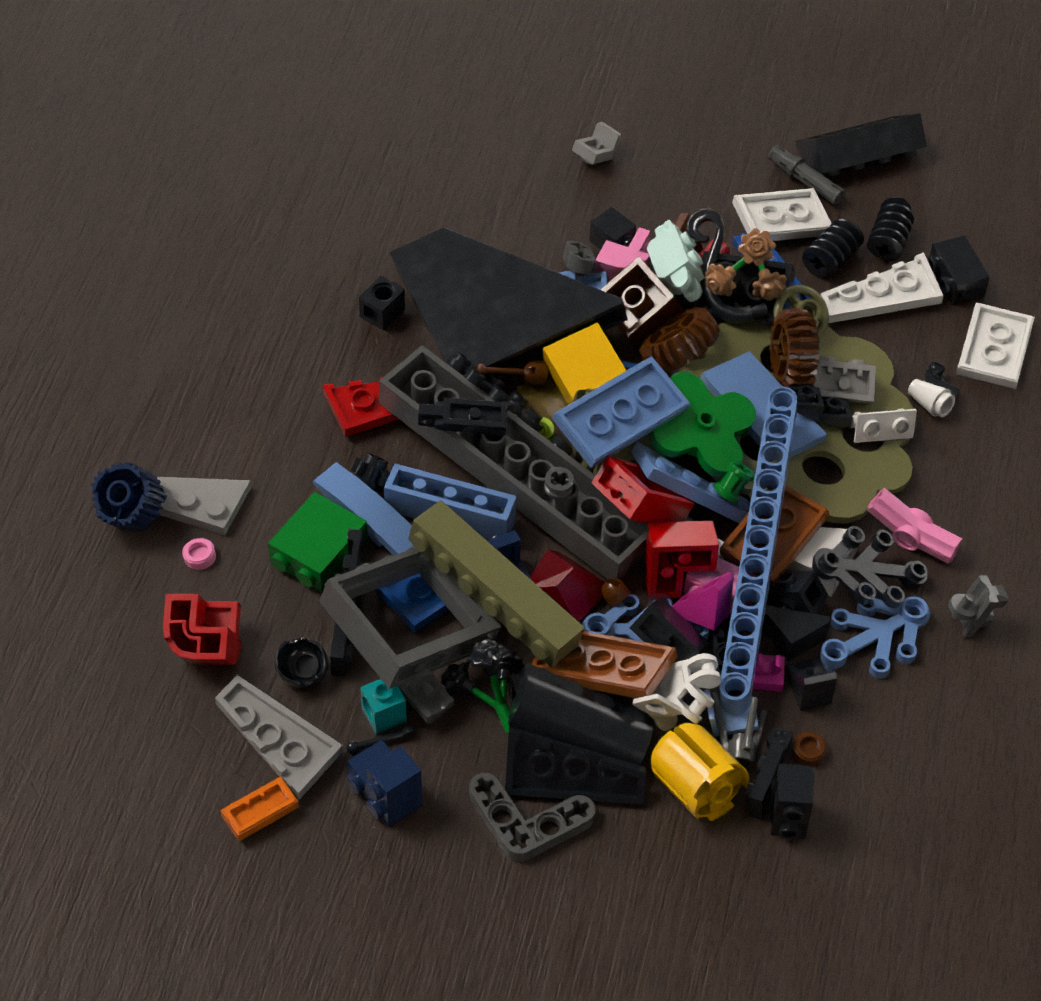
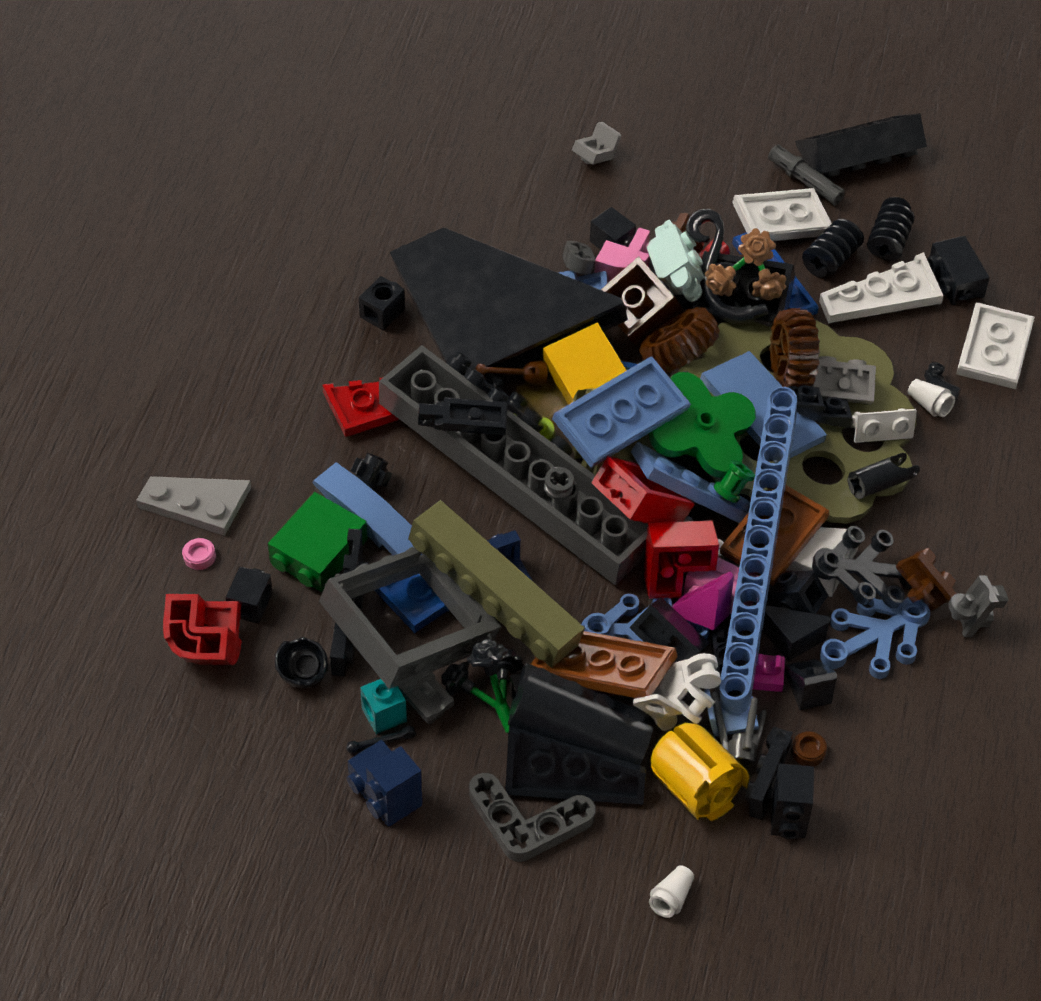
(128, 496): dark blue brick -> none
(253, 591): none -> black brick
(259, 808): orange plate -> none
(280, 736): light grey wing -> none
(484, 509): medium blue brick -> none
(568, 584): dark red slope -> none
(614, 591): reddish brown hinge -> none
(670, 894): none -> white cone
(815, 305): olive piece -> none
(880, 476): none -> black piece
(913, 527): bright pink piece -> none
(926, 581): none -> reddish brown hips

